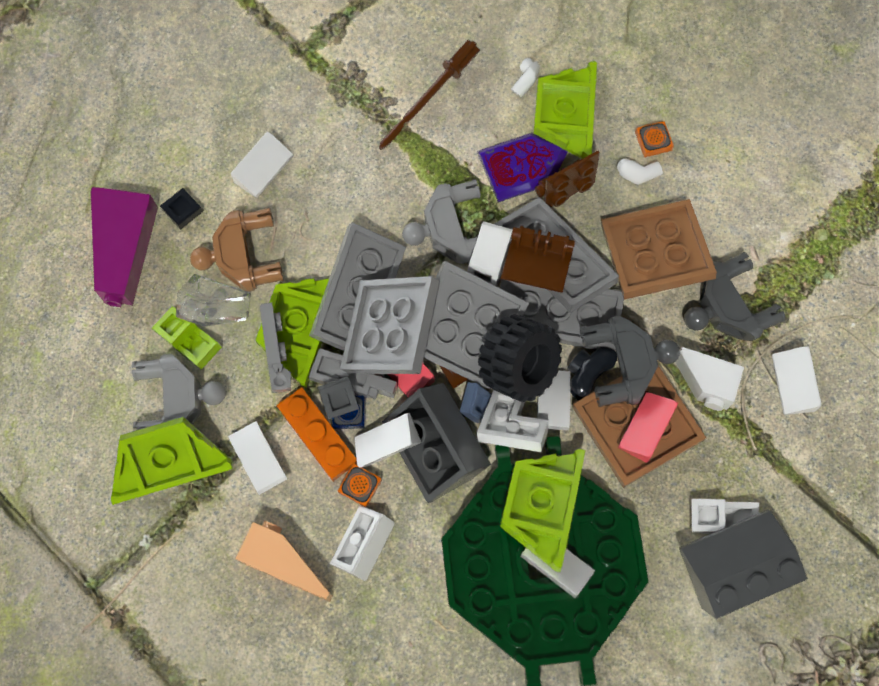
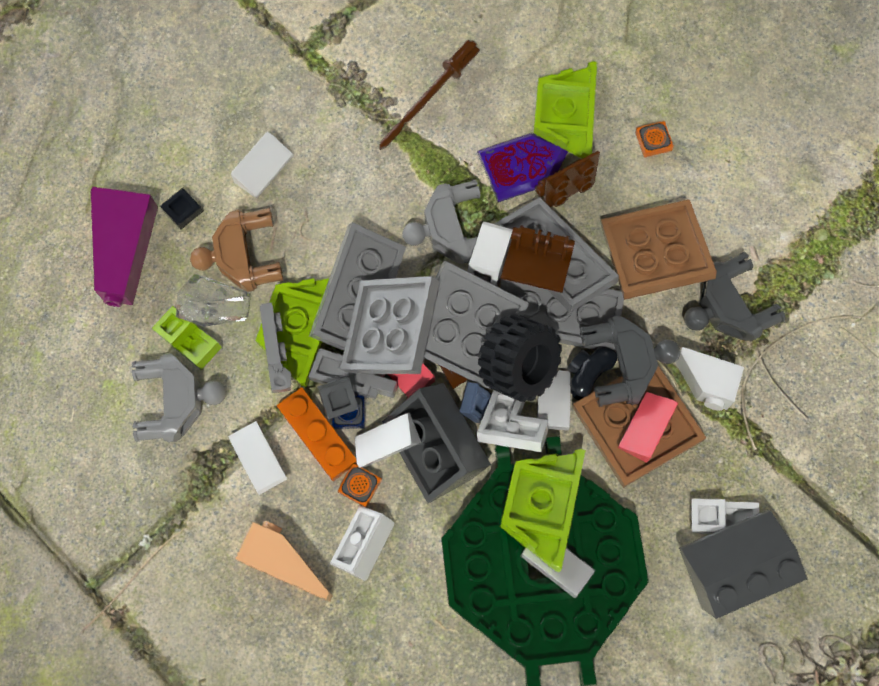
(164, 458): lime wing -> none
(530, 72): white arm -> none
(637, 173): white arm -> none
(796, 381): white slope -> none

